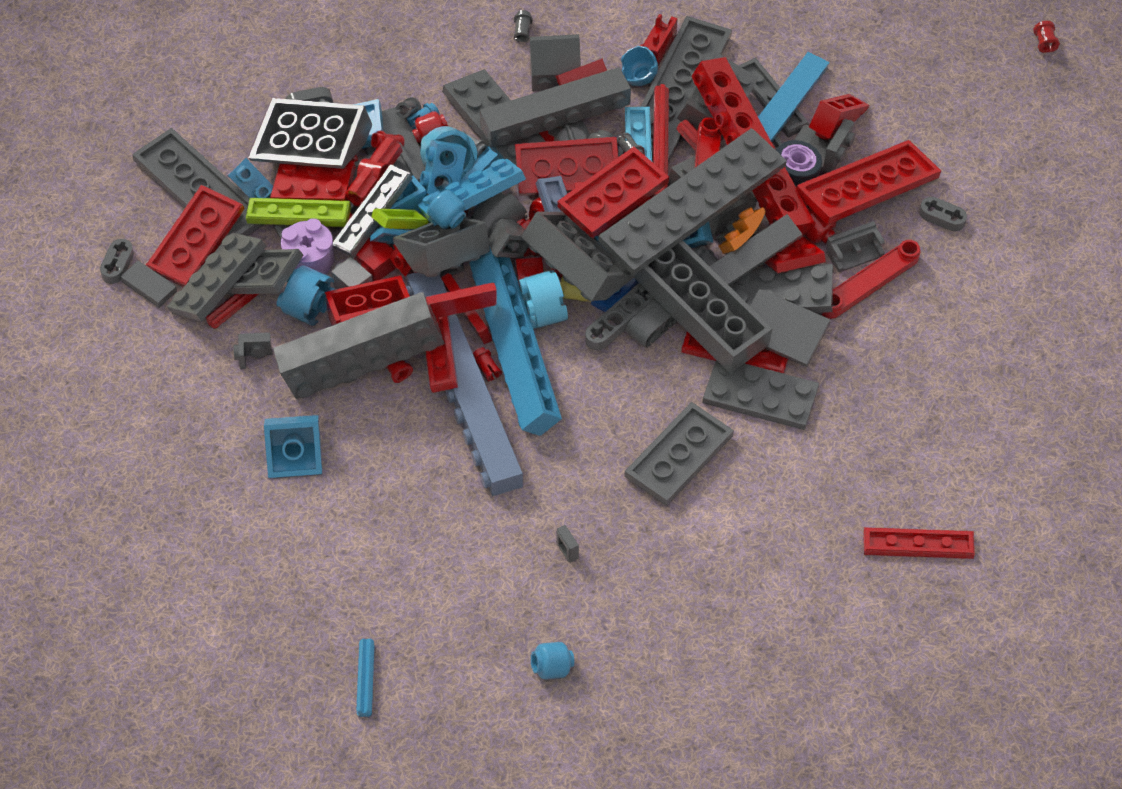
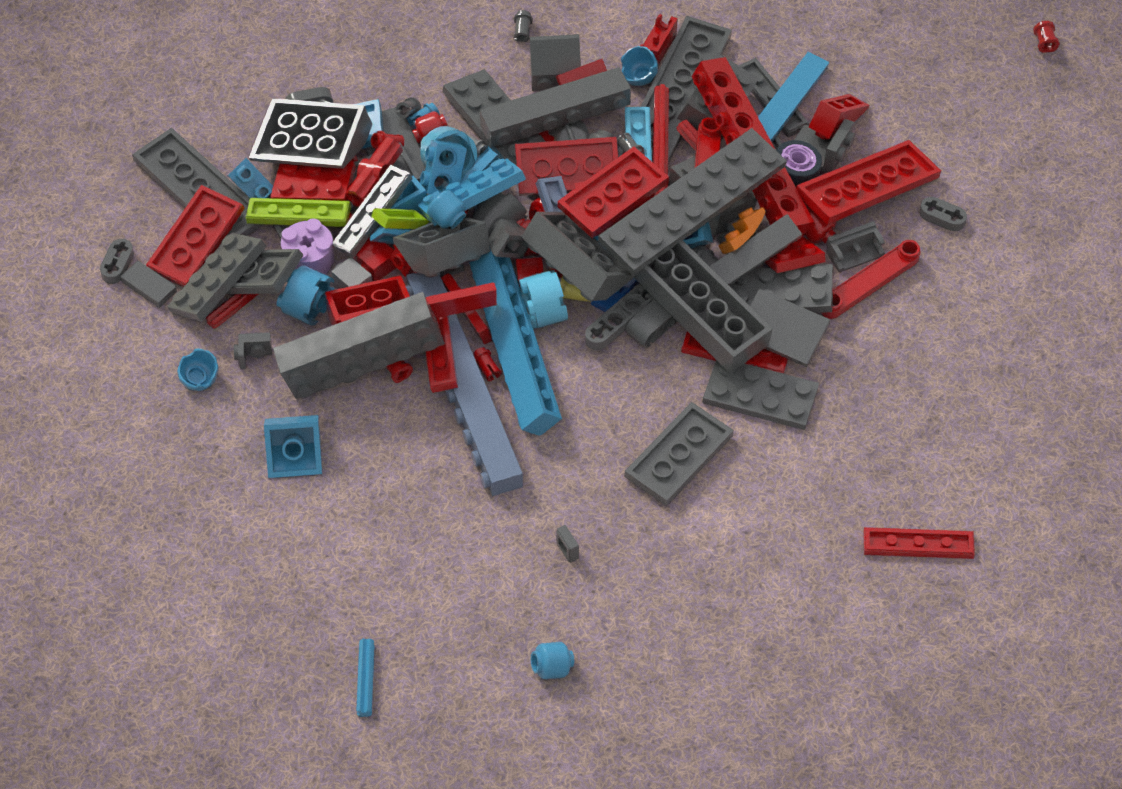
(198, 370): none -> dark azure hair

